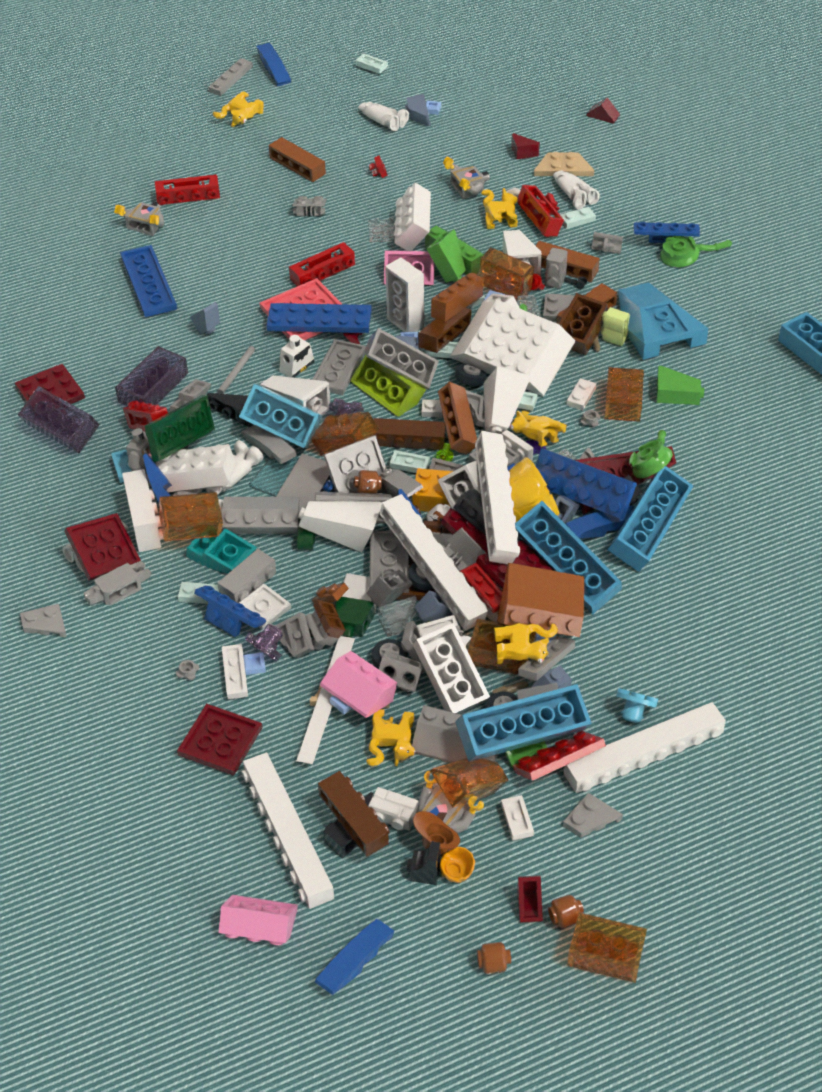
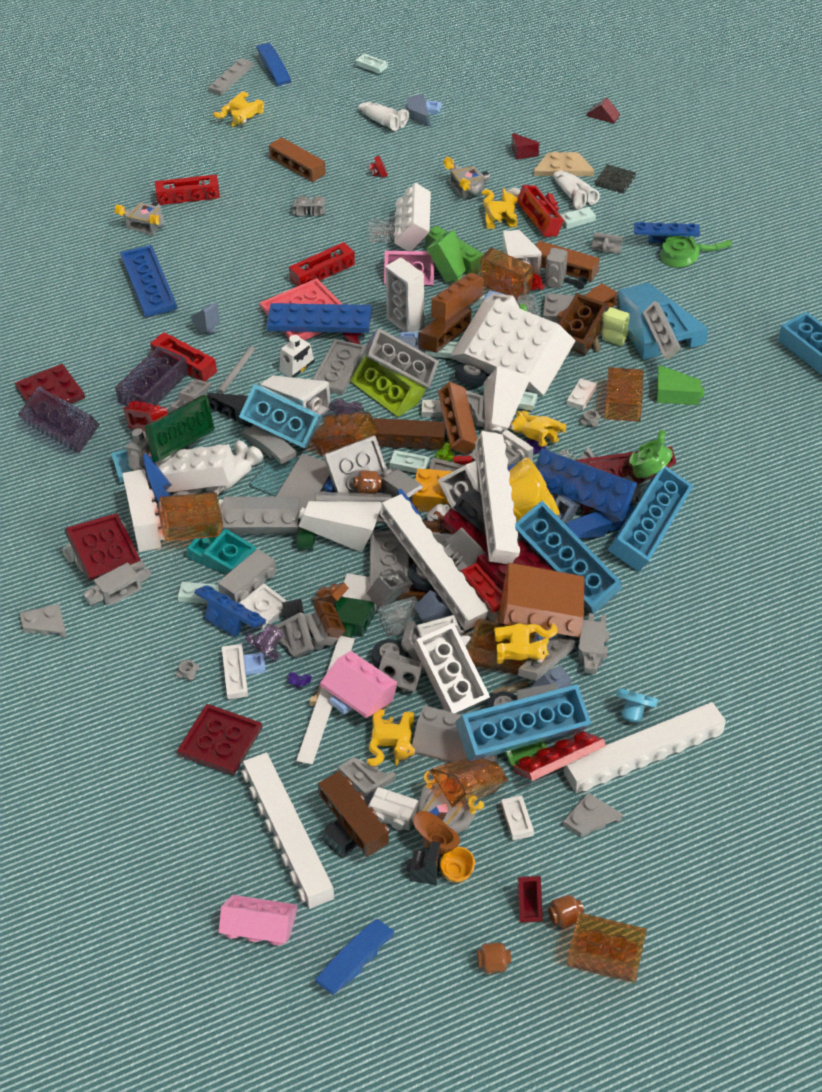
(195, 358): none -> red brick
(292, 608): none -> black plate
(299, 680): none -> dark purple piece
(365, 777): none -> light grey wing
(463, 460): none -> red plate
(592, 643): none -> light grey hinge
(615, 179): none -> clear smoke tile
(661, 330): none -> light grey plate

